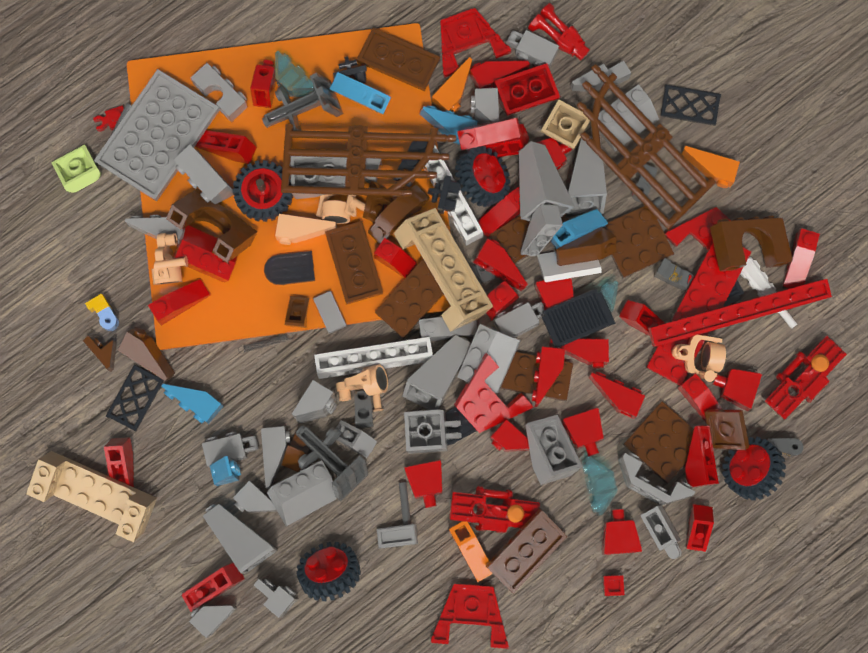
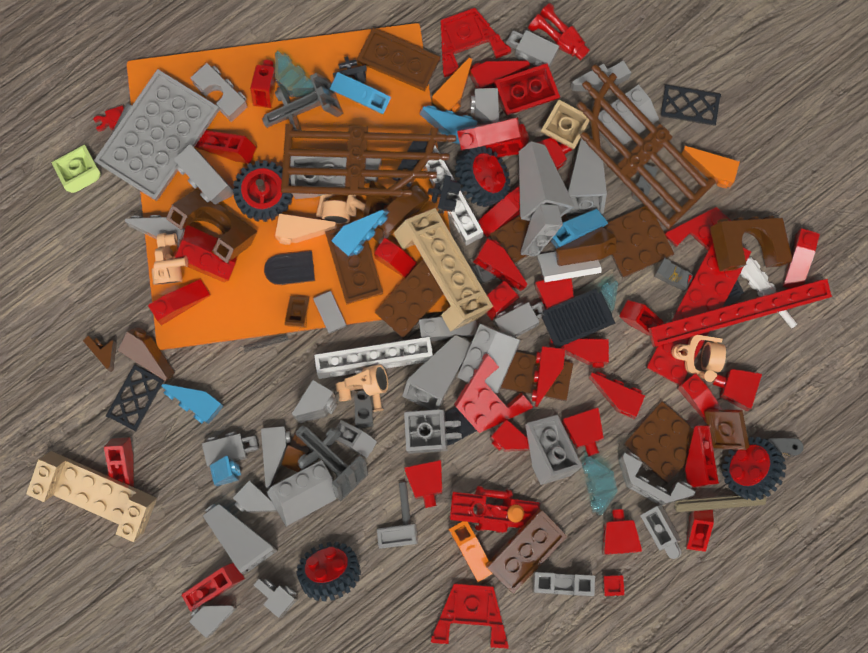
(108, 319): leg -> none
(353, 235): none -> dark azure slope
(563, 584): none -> light grey arch
(716, 503): none -> dark tan axle
(810, 381): red piece -> none

